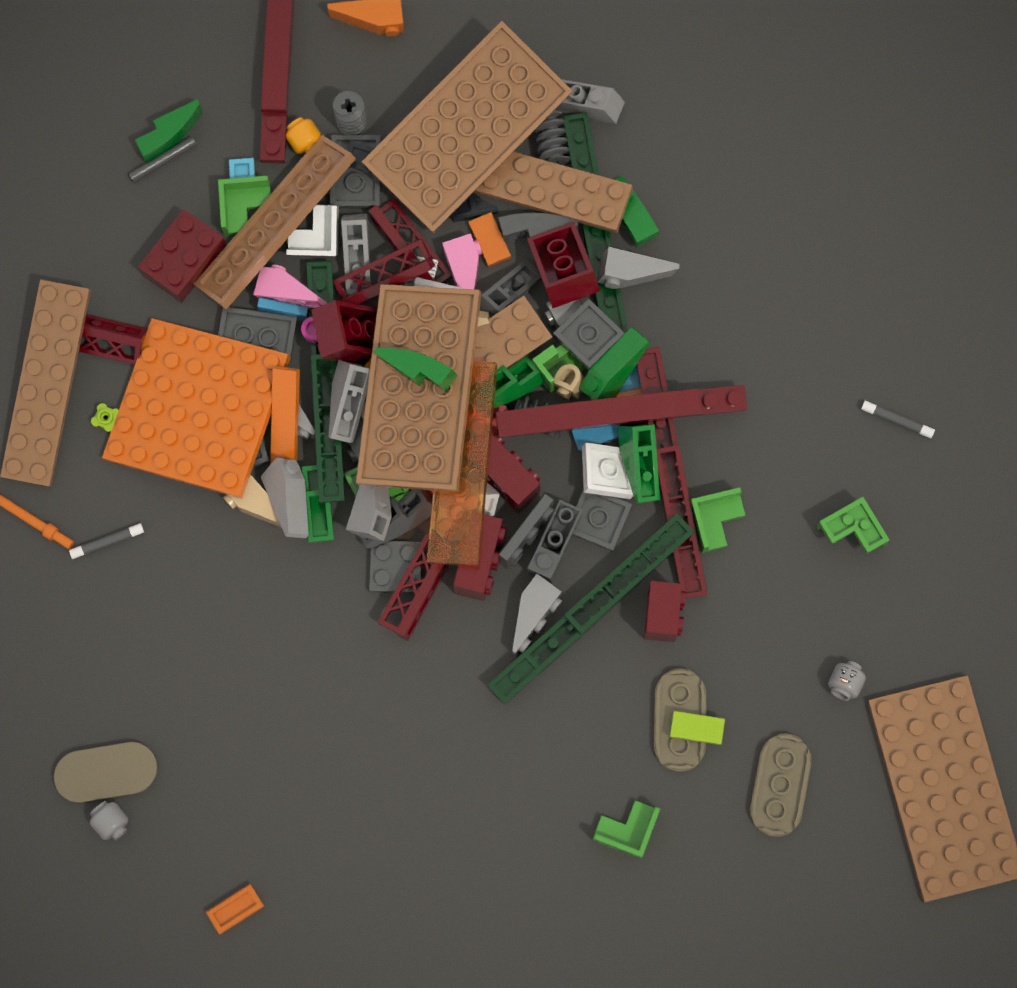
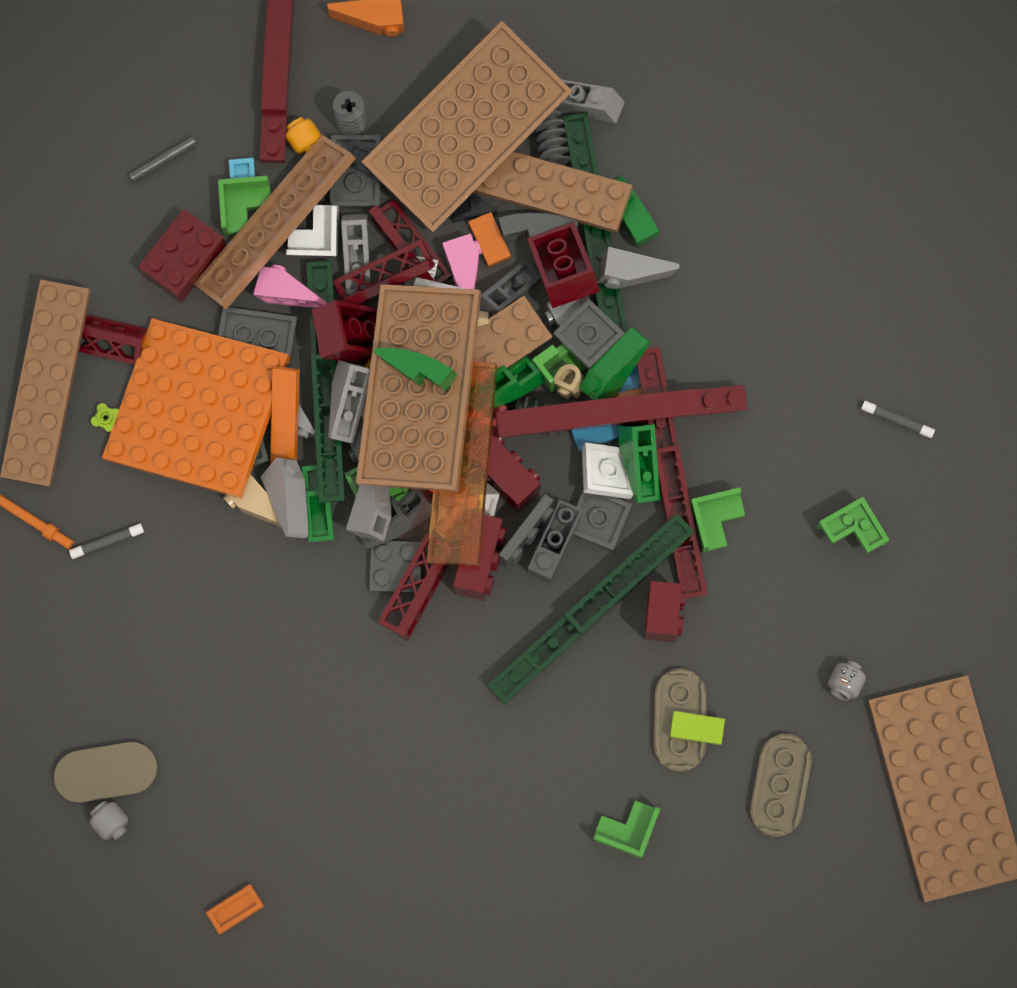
(169, 130): green slope -> none
(283, 308): dark azure tile -> none
(309, 331): dark pink tile -> none
(534, 606): light grey slope -> none

